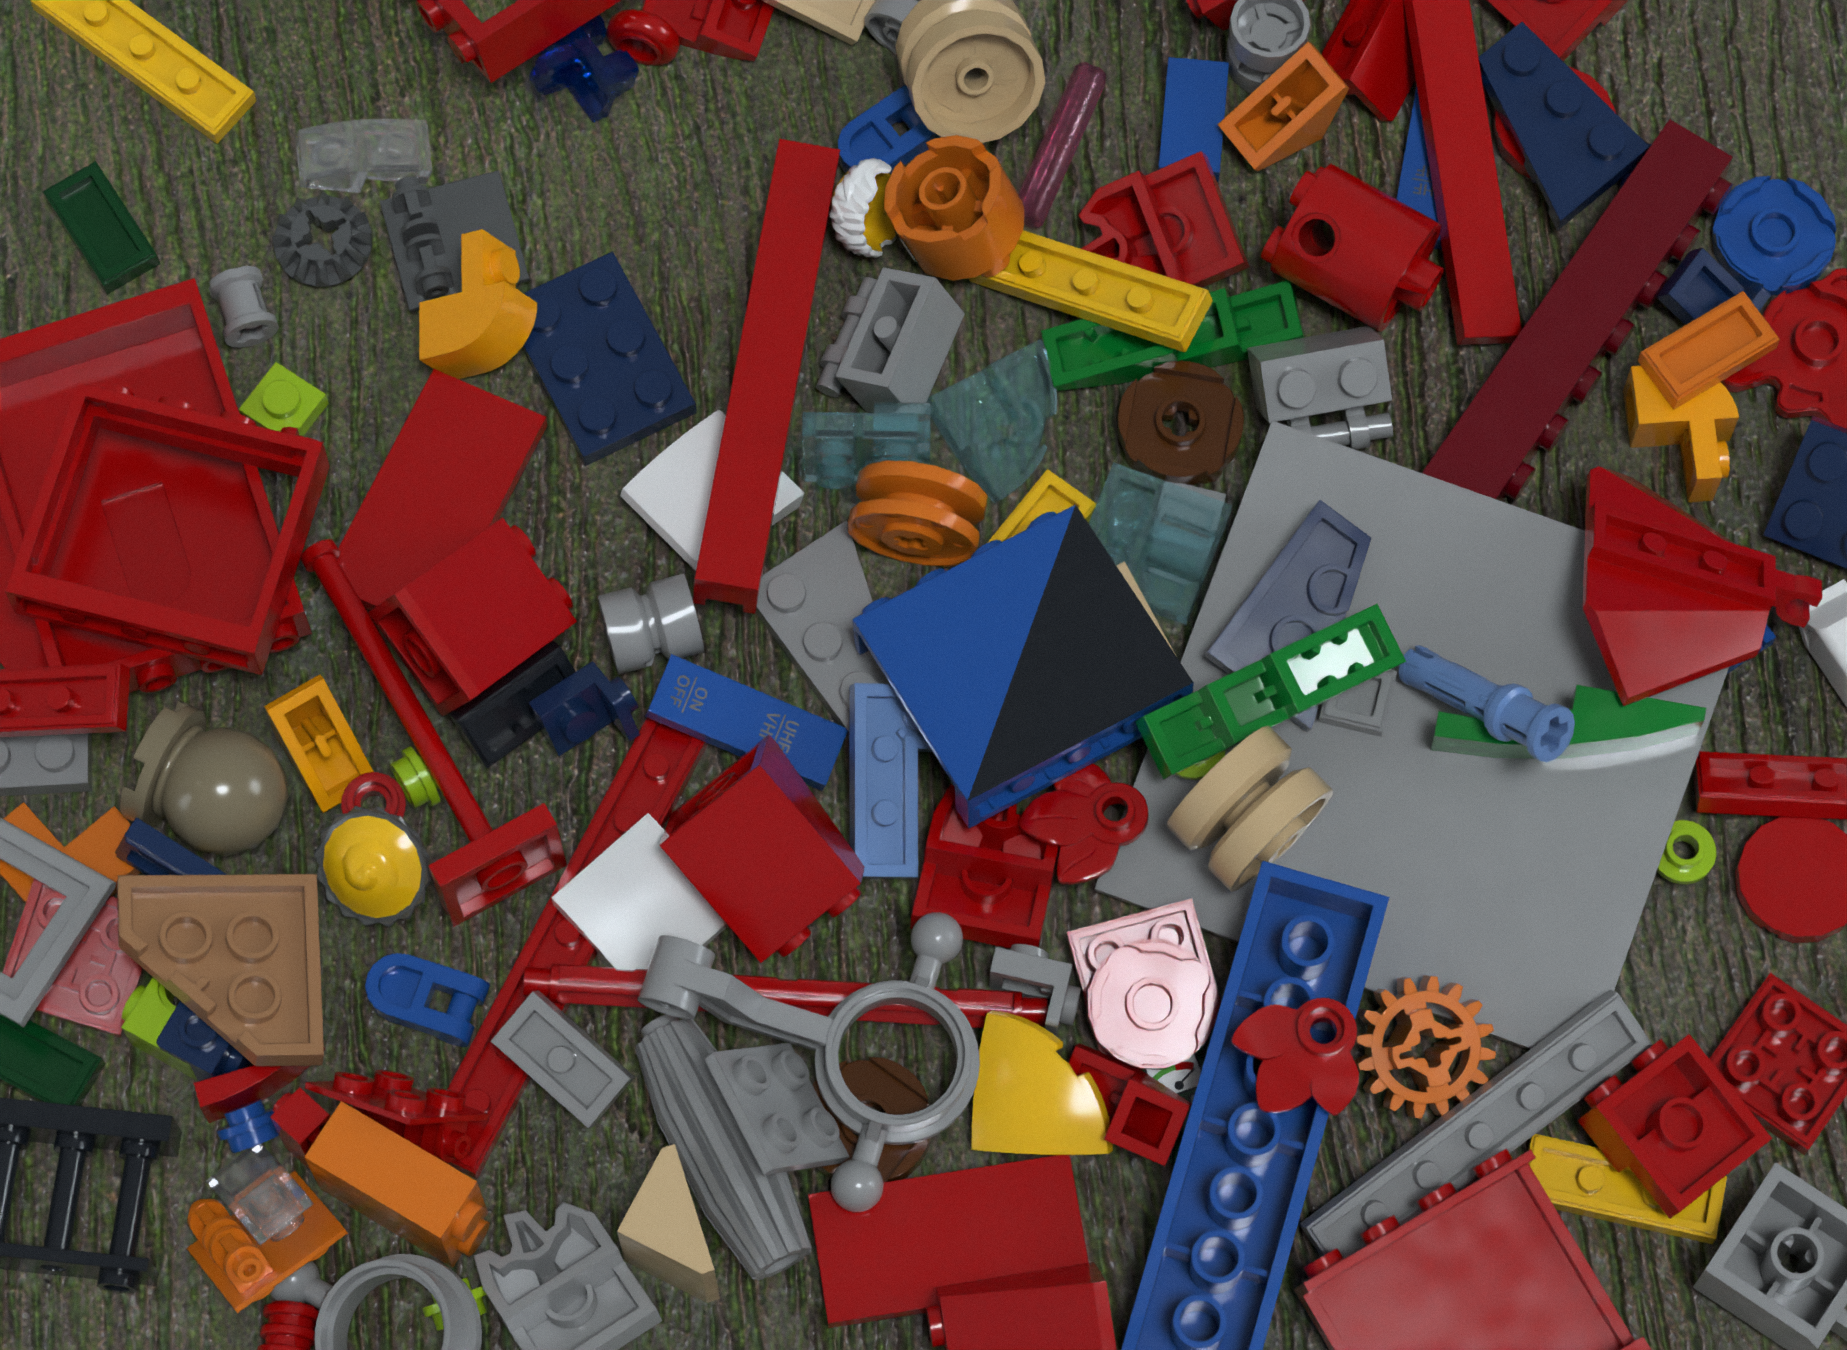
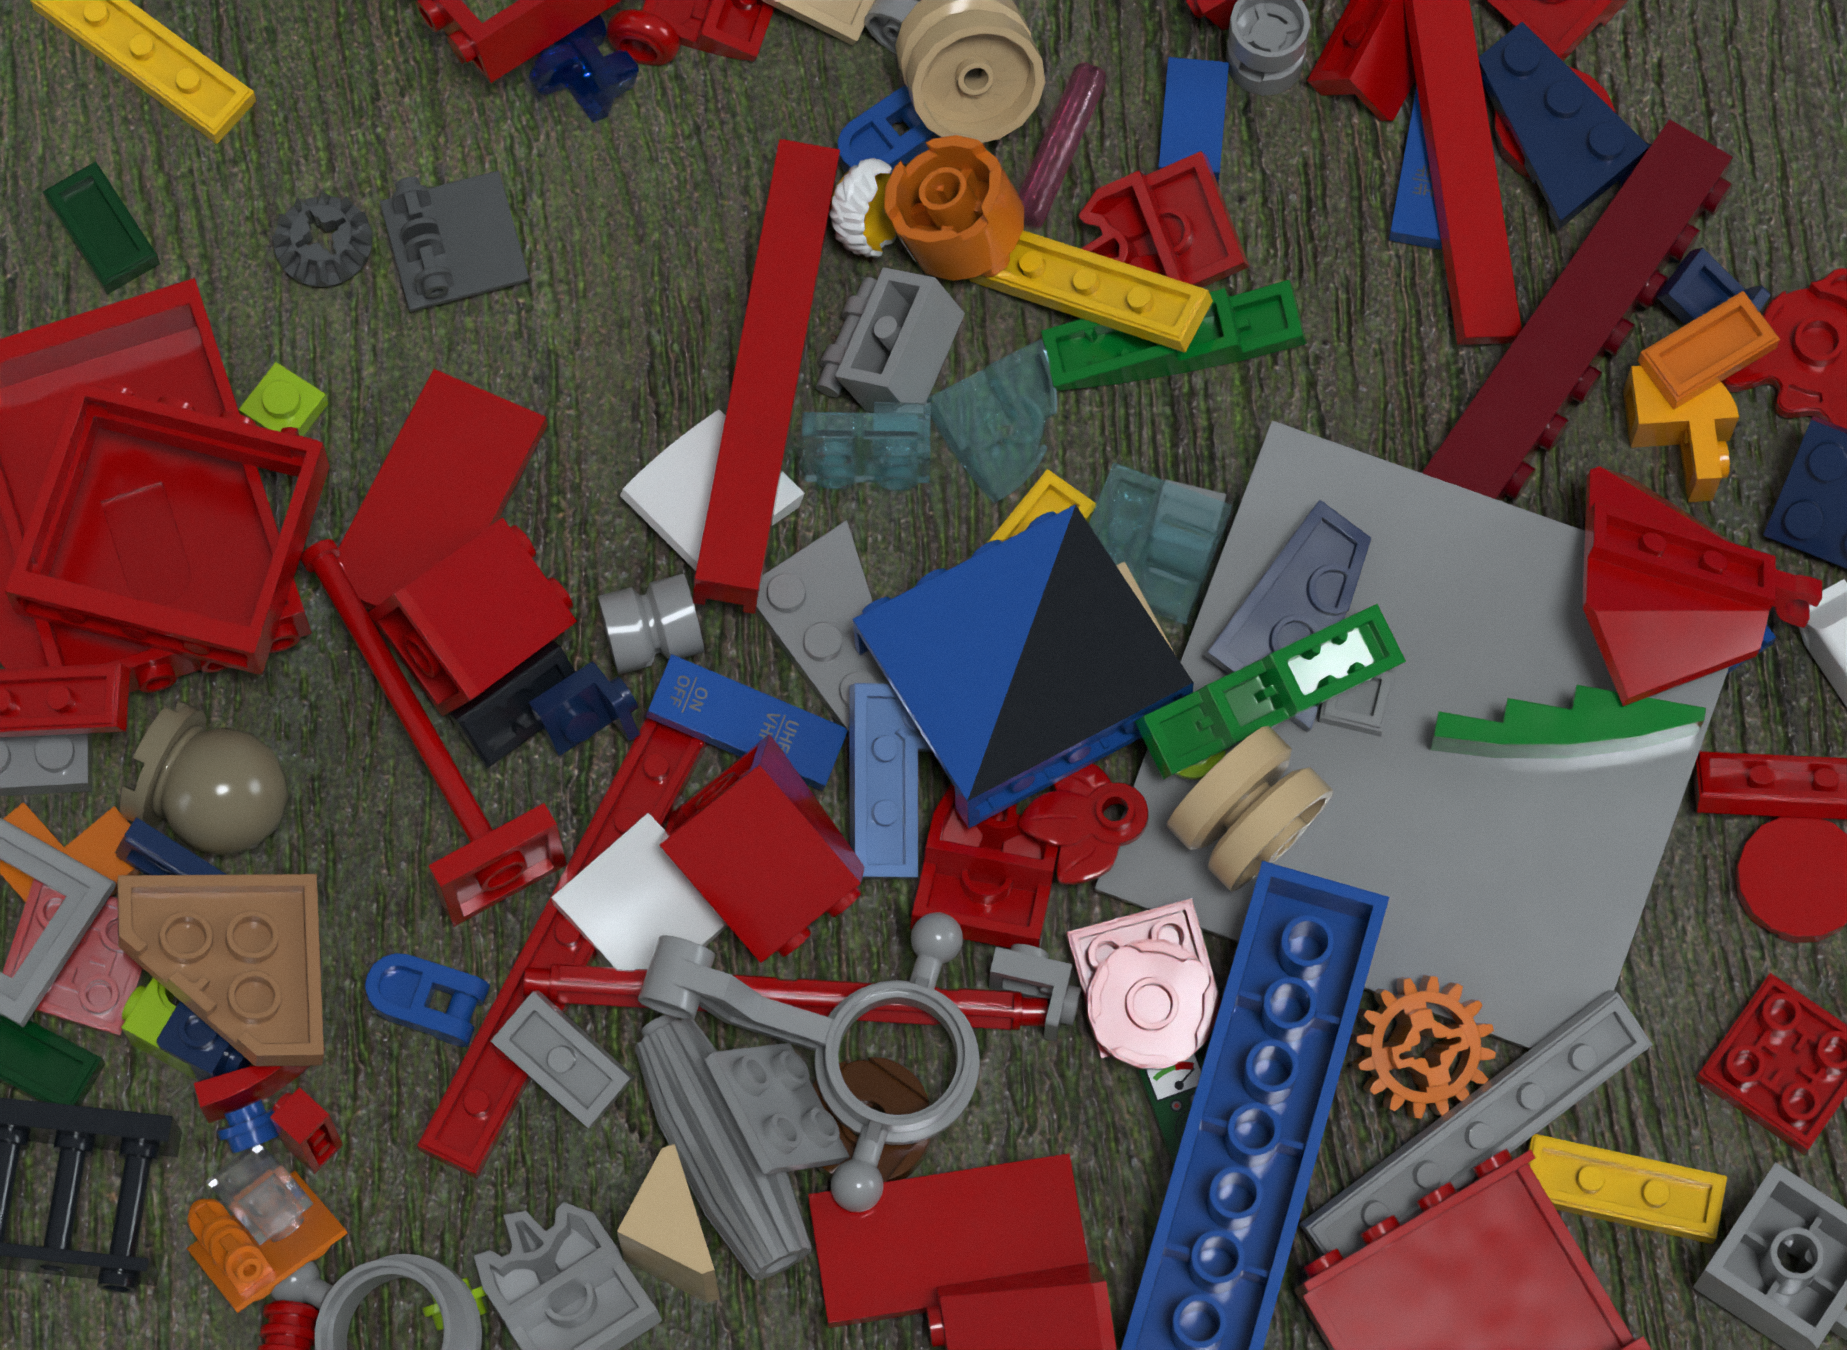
(243, 306): light grey bush -> none
(317, 741): light orange slope -> none
(349, 152): clear slope -> none
(373, 866): yellow piece -> none
(374, 785): red plate -> none
(398, 1185): orange brick -> none
(415, 779): lime plate -> none
(428, 1119): red hinge -> none
(485, 321): light orange brick -> none
(603, 360): dark blue plate -> none
(917, 513): orange wheel -> none
(1031, 1096): yellow brick -> none
(1140, 1109): red slope -> none
(1209, 404): reddish brown plate -> none
(1286, 109): orange slope -> none
(1294, 1063): red plate -> none
(1325, 376): light grey brick -> none
(1376, 253): red cylinder -> none
(1506, 710): medium blue pin -> none
(1673, 1124): red plate -> none
(1688, 870): lime plate -> none
(1774, 234): blue tile -> none

